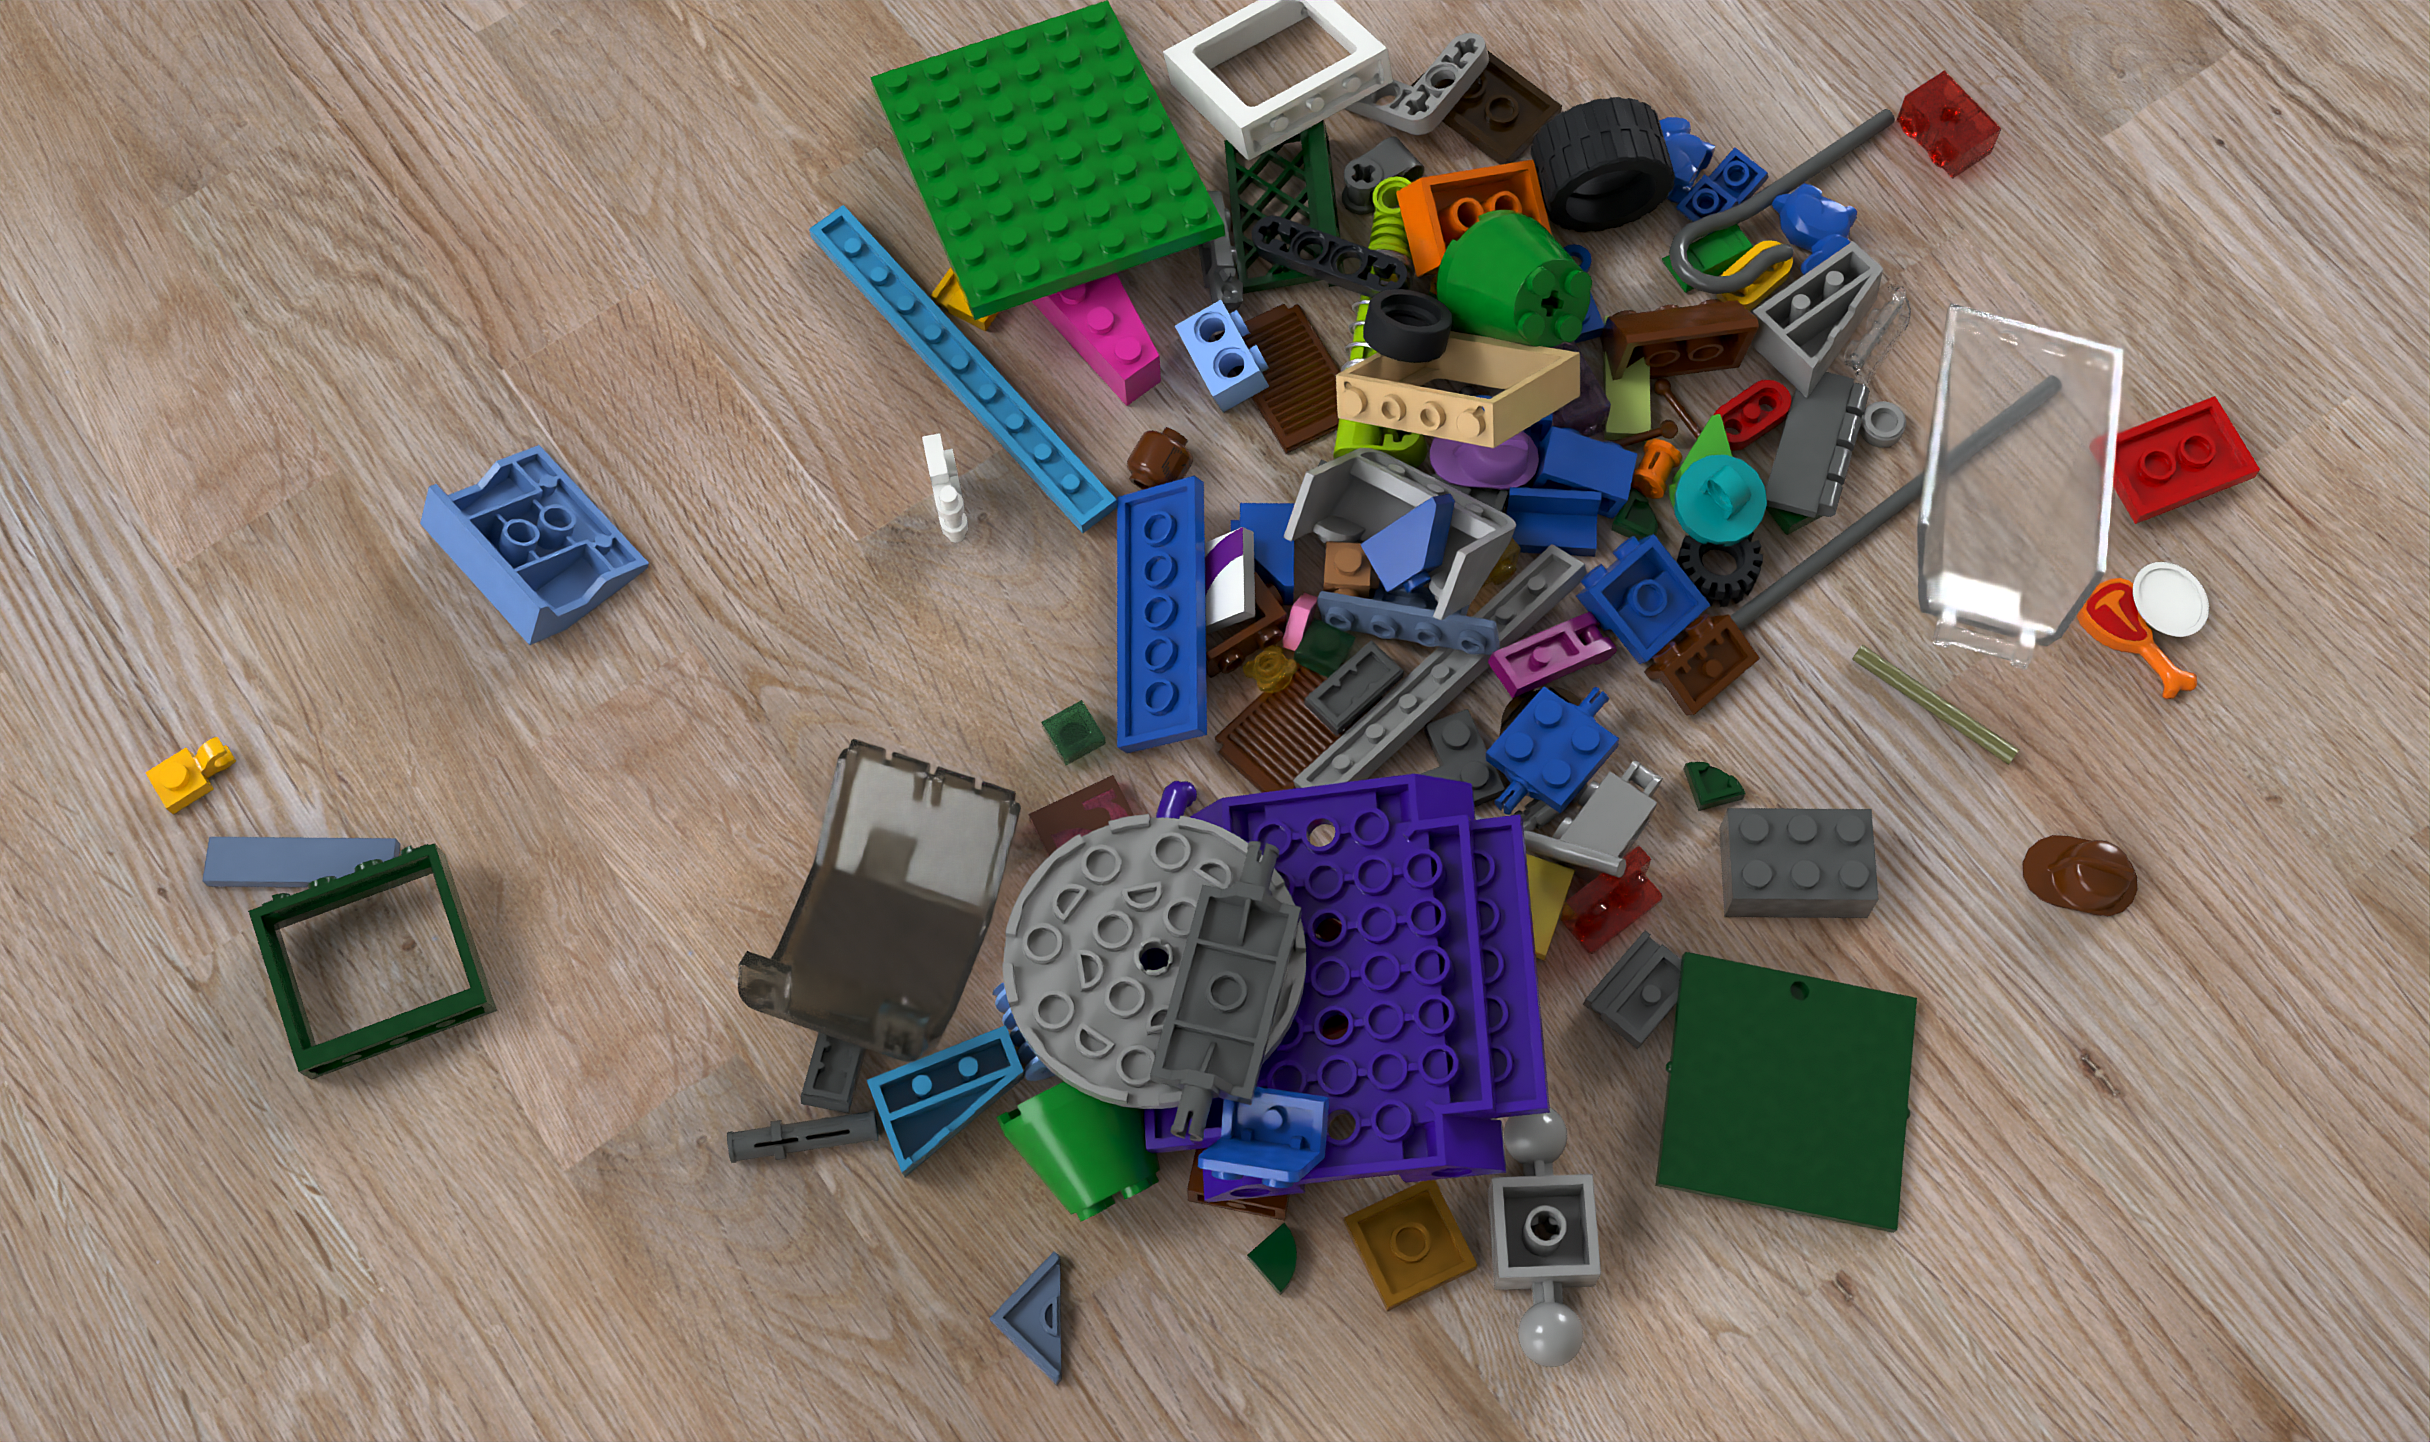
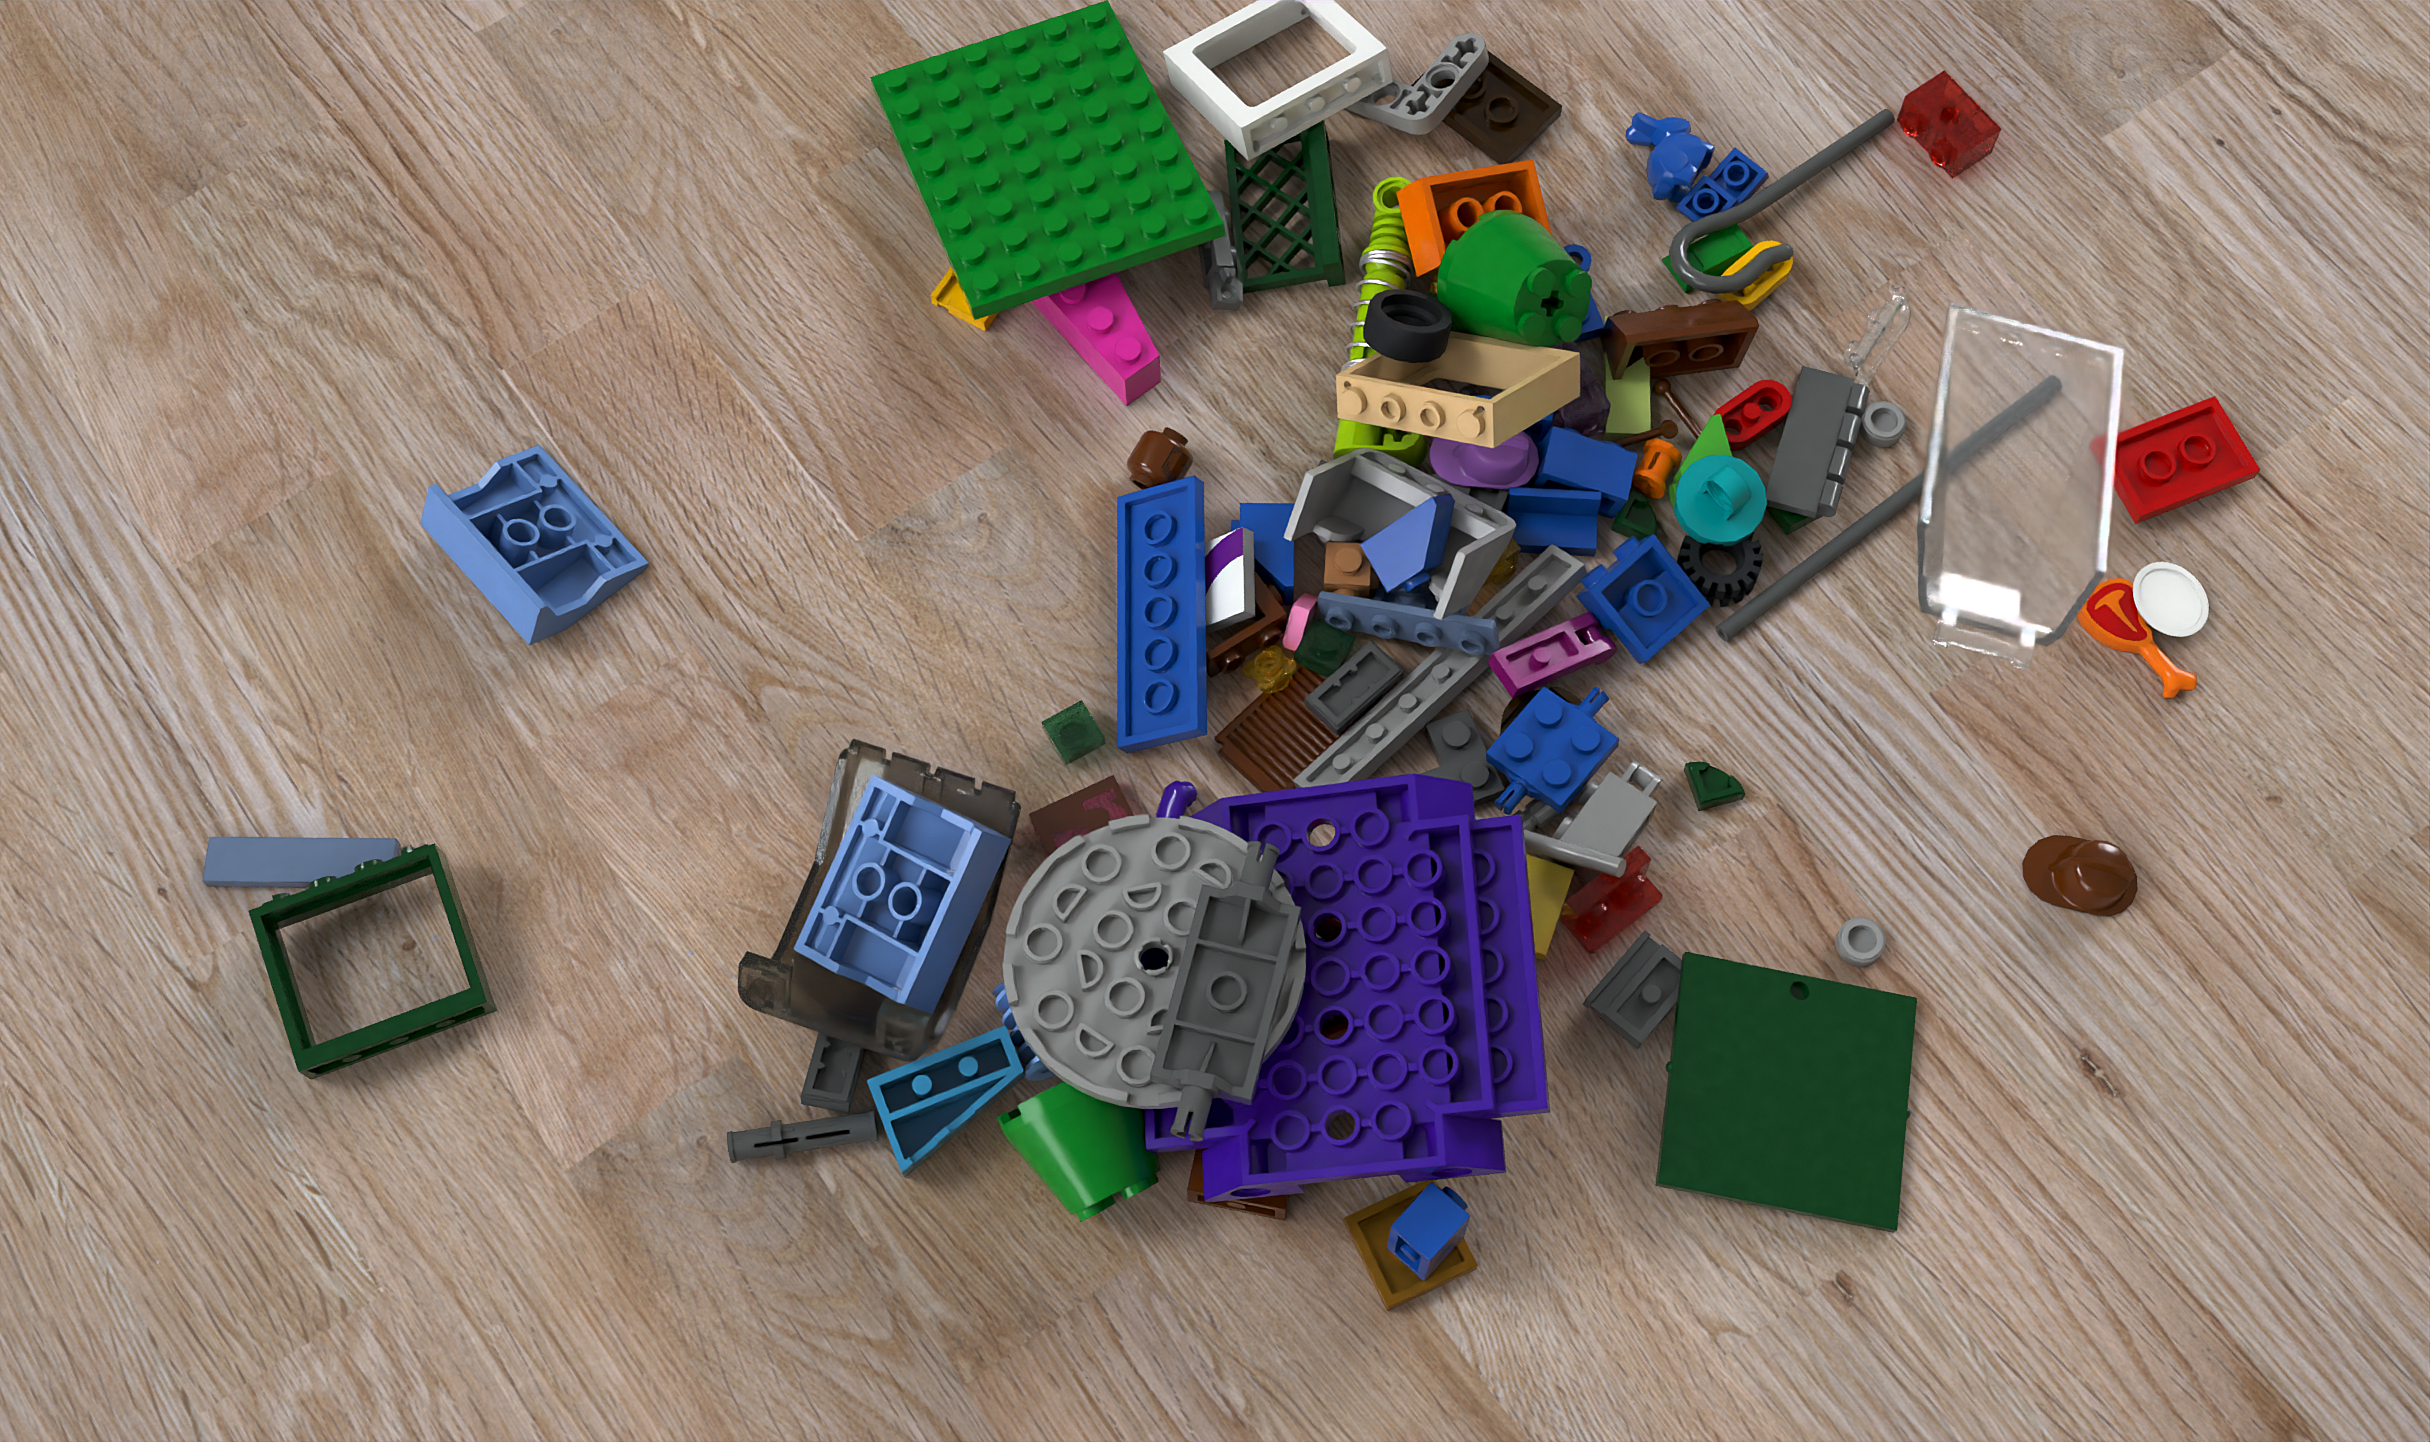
(185, 776): yellow plate -> none
(902, 894): none -> medium blue piece
(946, 488): white plate -> none
(964, 369): dark azure plate -> none
(1033, 1318): sand blue tile -> none
(1219, 357): light blue brick -> none
(1271, 1139): blue bracket -> none
(1276, 1258): dark green tile -> none
(1300, 377): reddish brown window -> none
(1333, 253): black beam -> none
(1364, 173): dark grey piece -> none
(1429, 1230): none -> blue brick
(1566, 1206): light grey brick -> none
(1602, 164): black tyre -> none
(1703, 661): reddish brown bracket -> none
(1798, 863): dark grey brick -> none
(1814, 223): blue animal -> none
(1816, 316): light grey wedge -> none
(1860, 942): none -> light grey tile
(1935, 704): olive bar -> none

